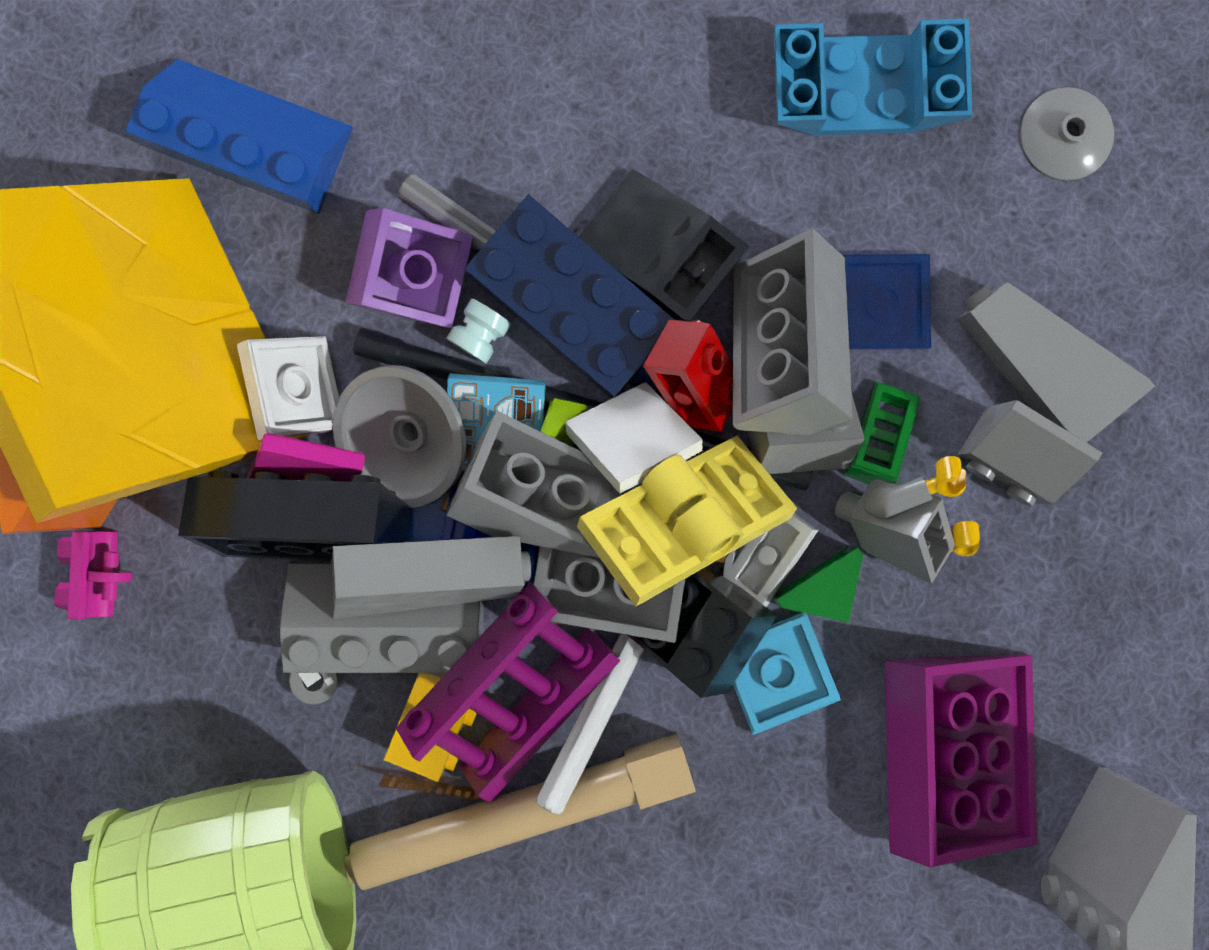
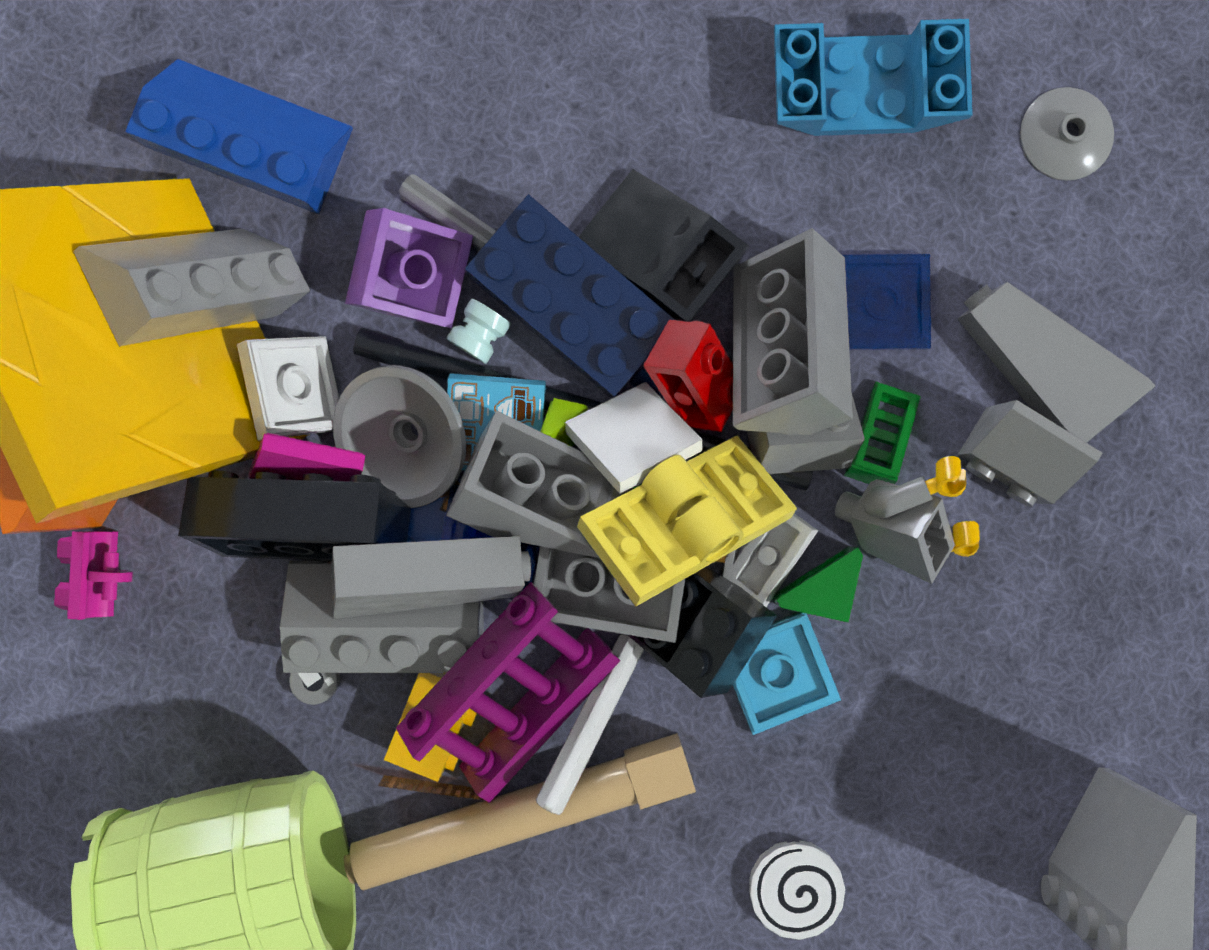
(190, 282): none -> light grey slope
(796, 889): none -> white tile
(960, 756): magenta slope -> none

